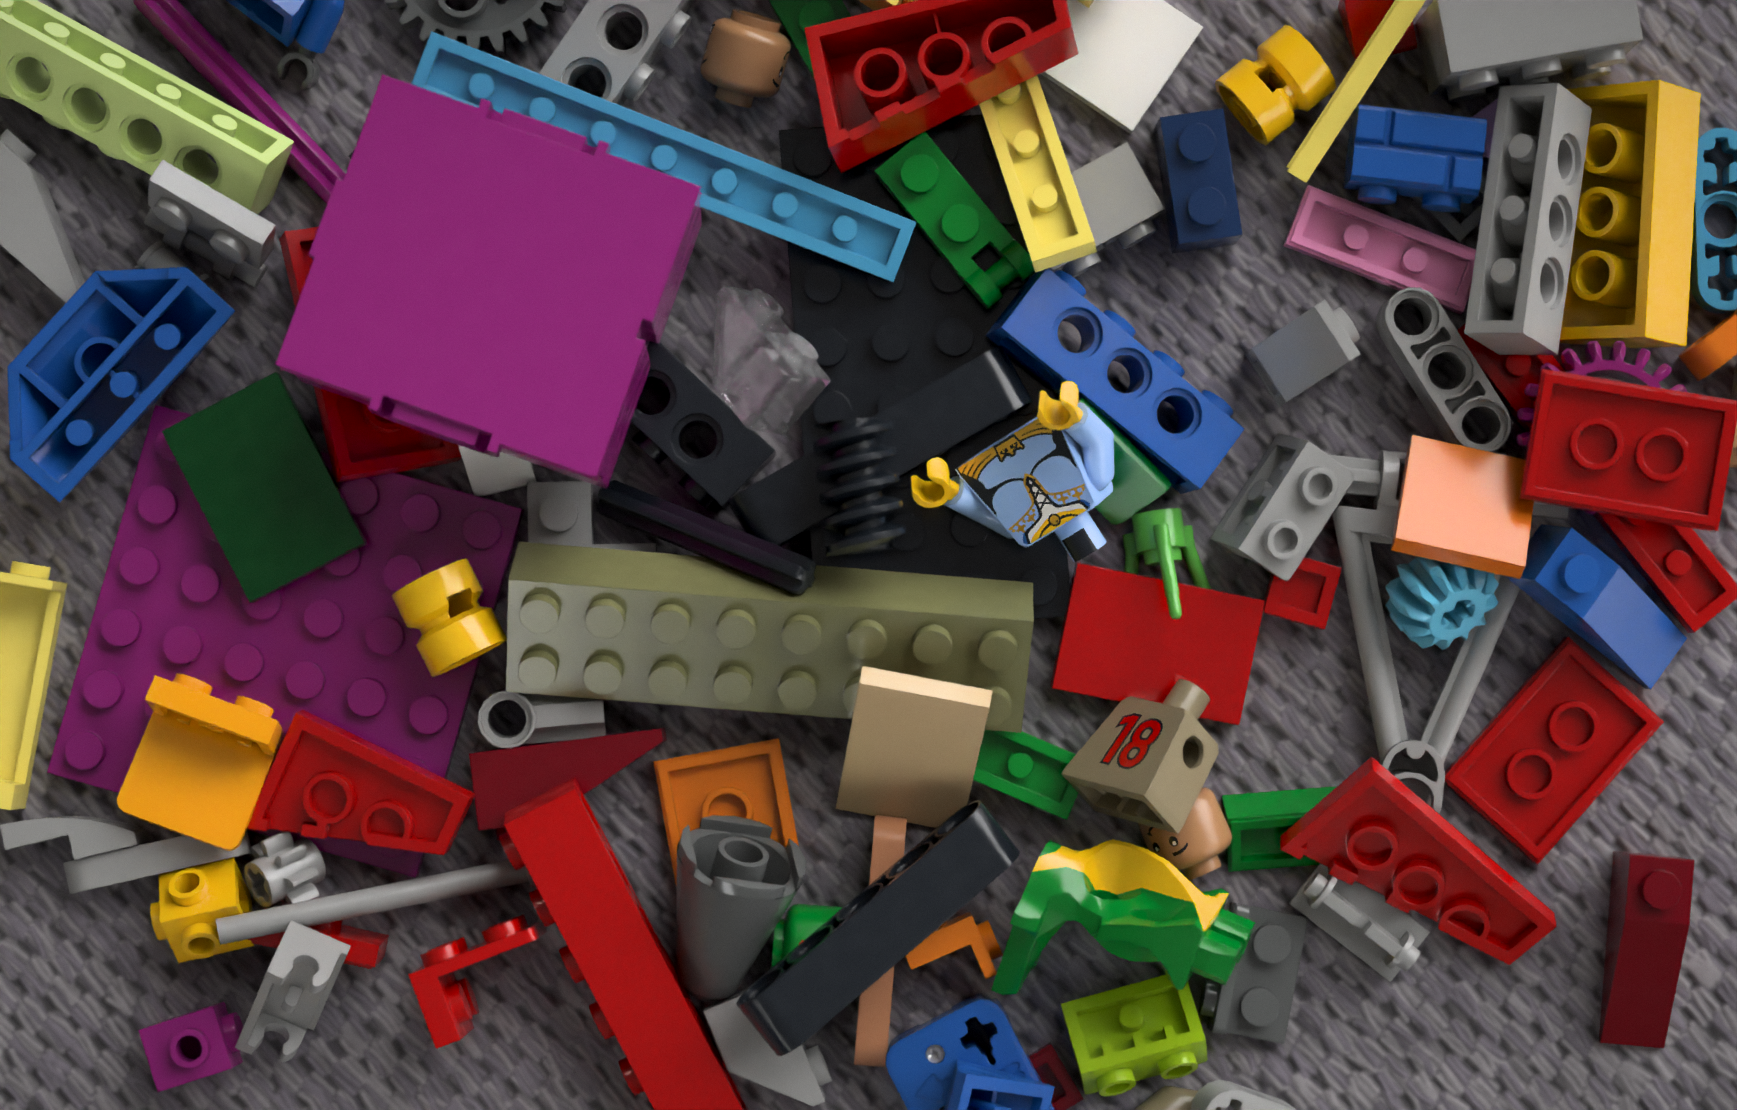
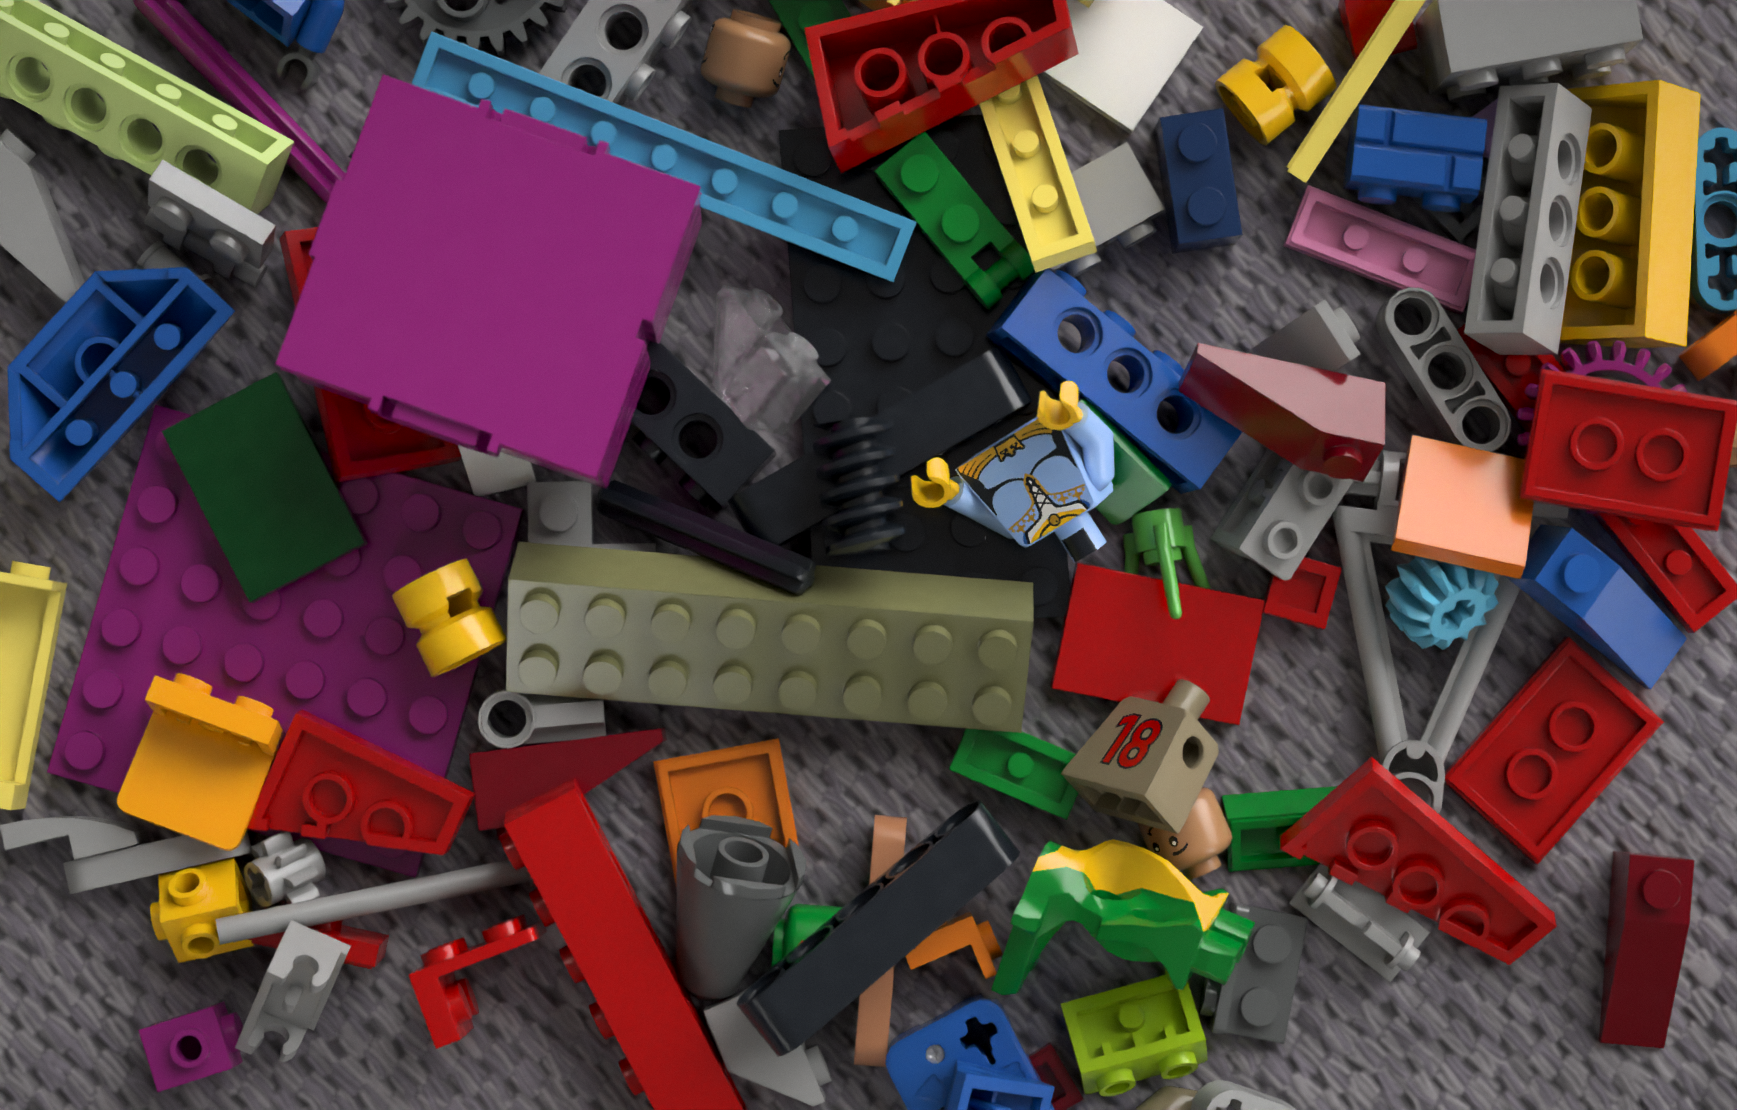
(912, 747): tan tile -> none
(1299, 411): none -> dark red slope

